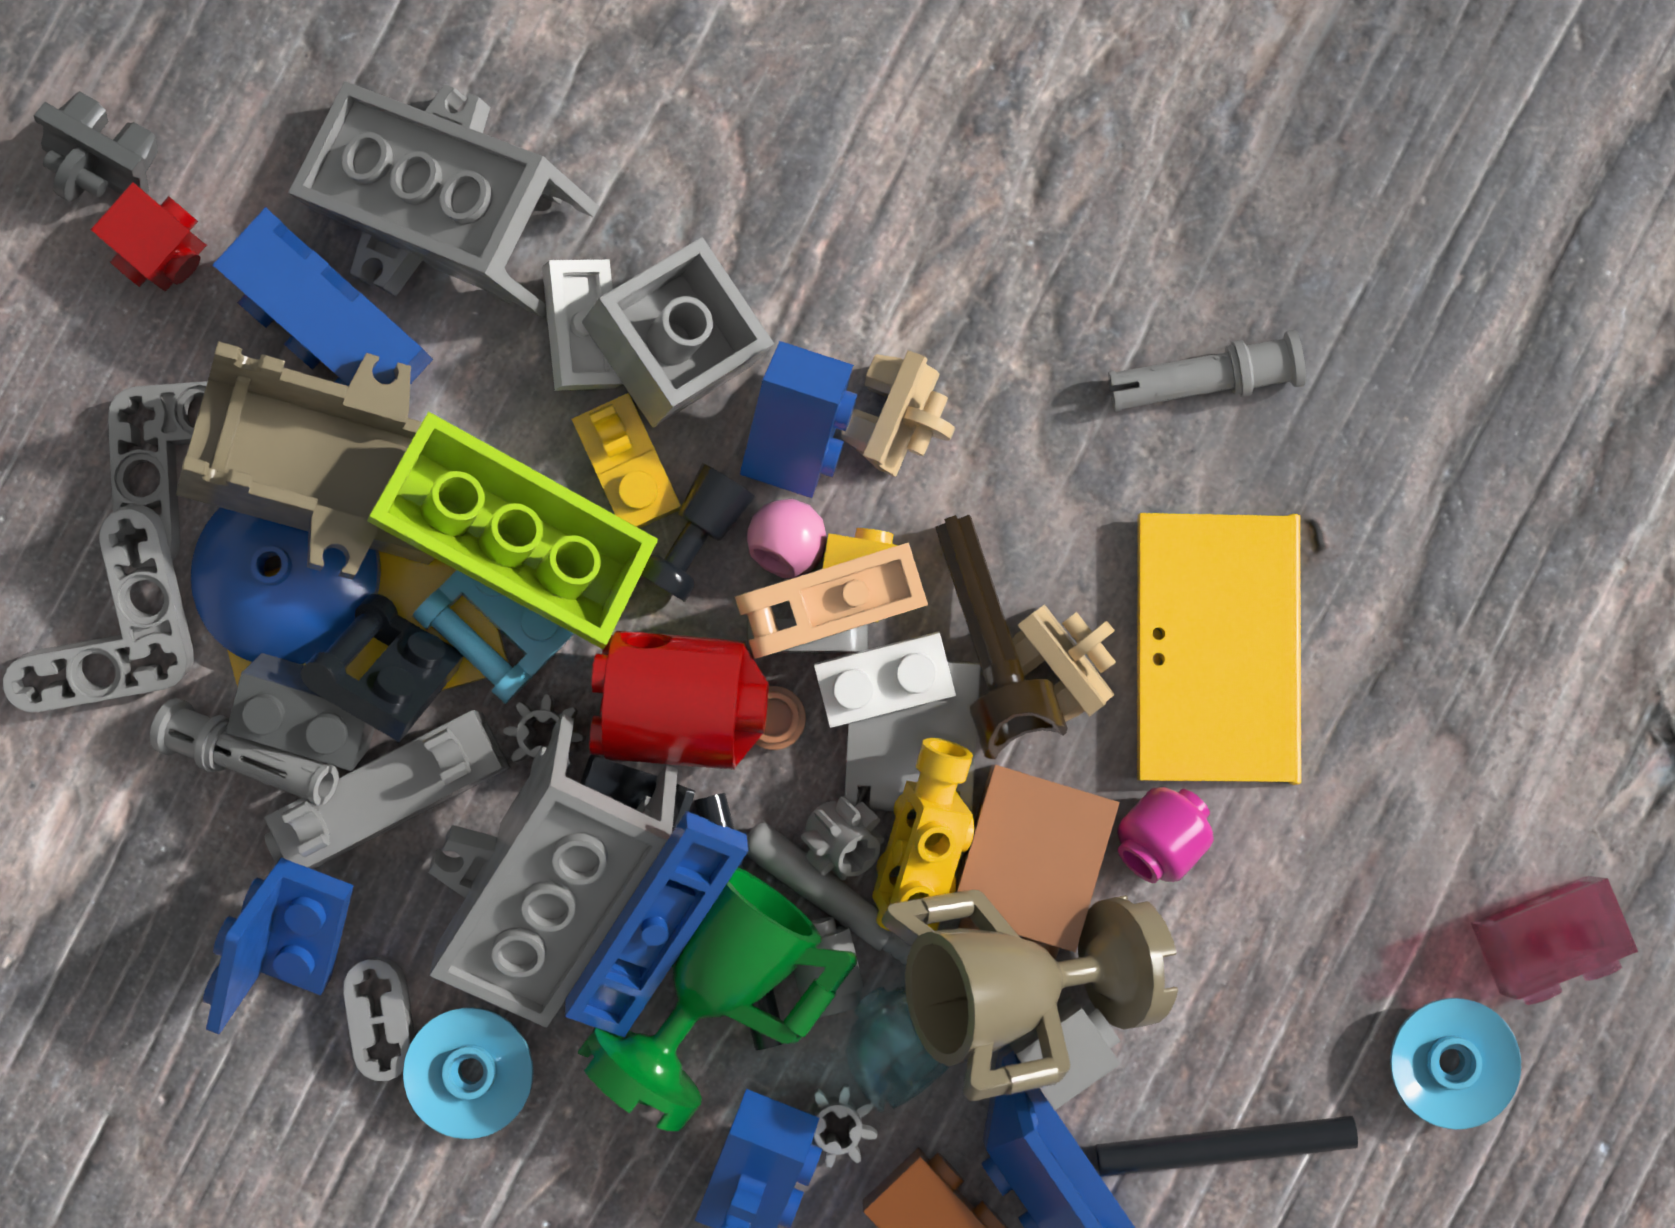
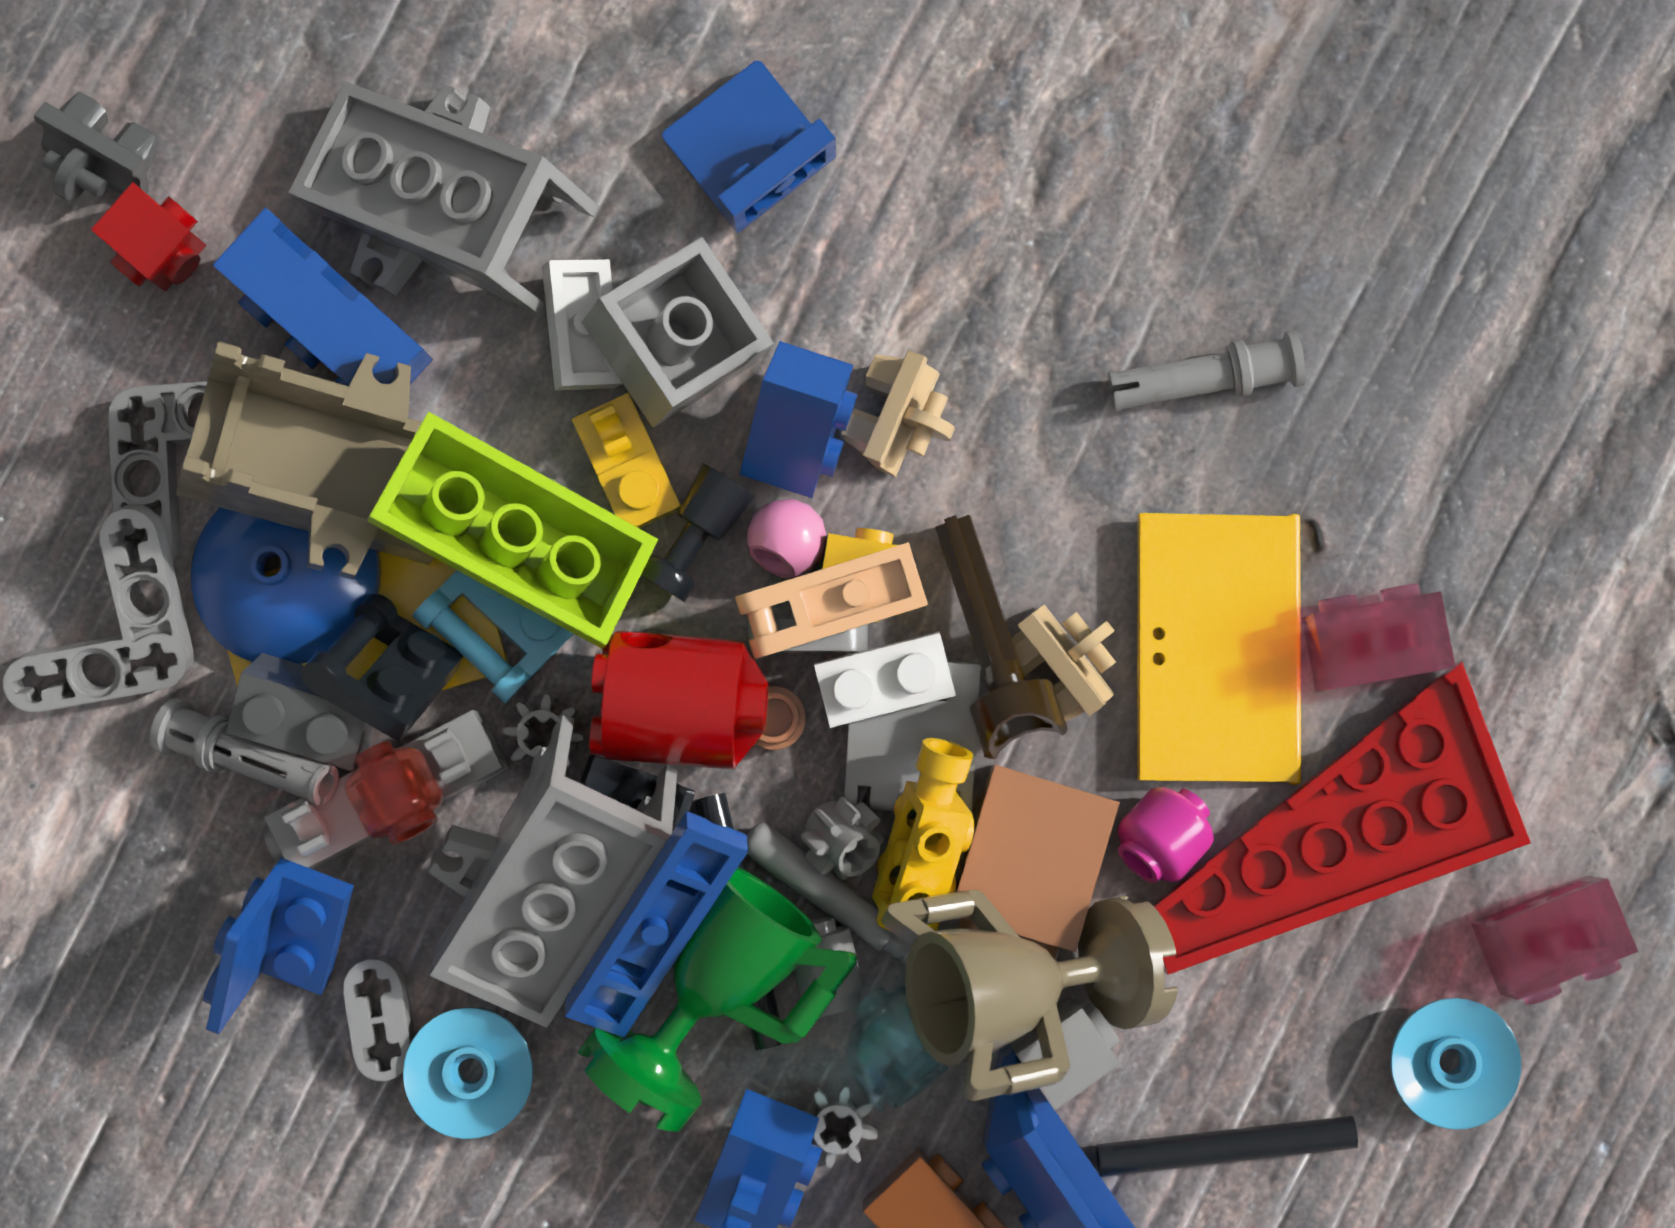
(394, 792): none -> clear red head
(749, 145): none -> blue bracket
(1377, 640): none -> clear pink brick
(1378, 819): none -> red wing

